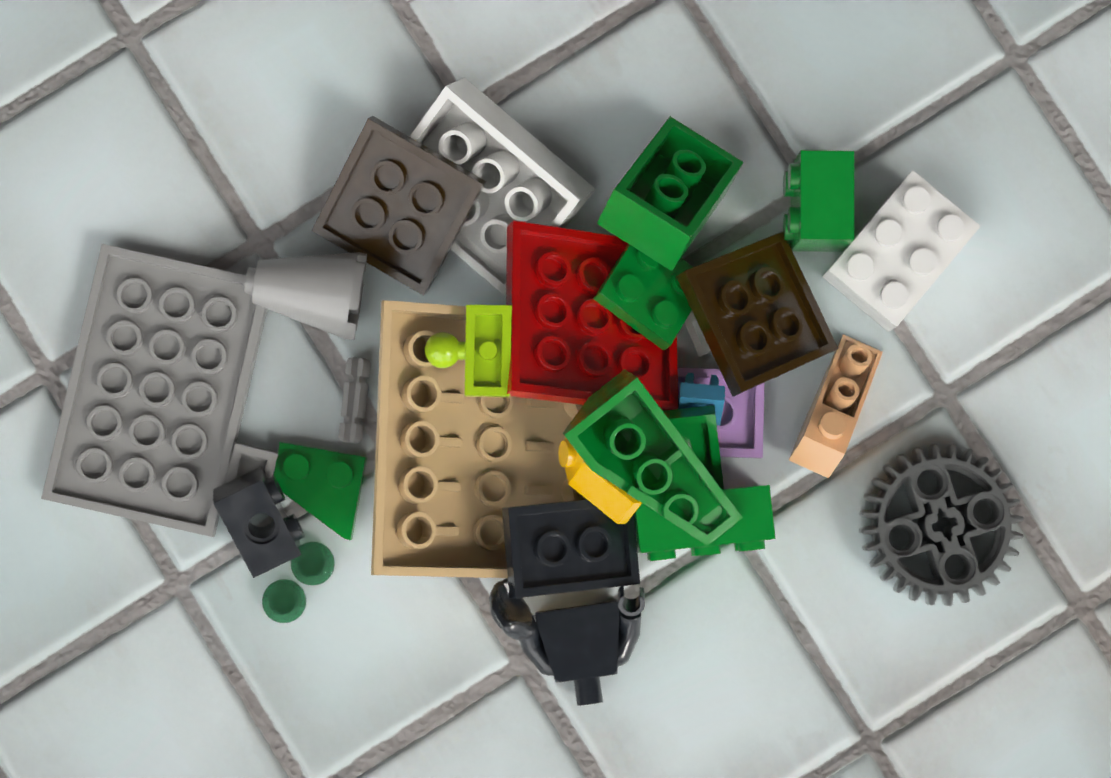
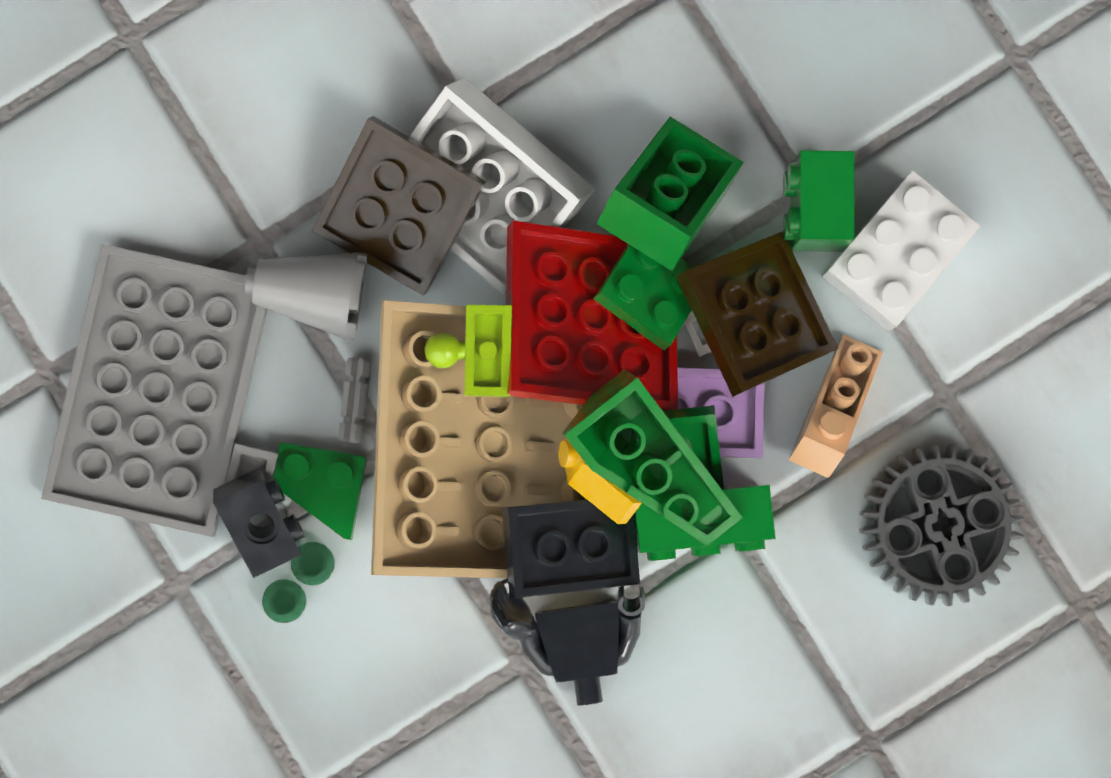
(702, 395): dark azure tile -> none

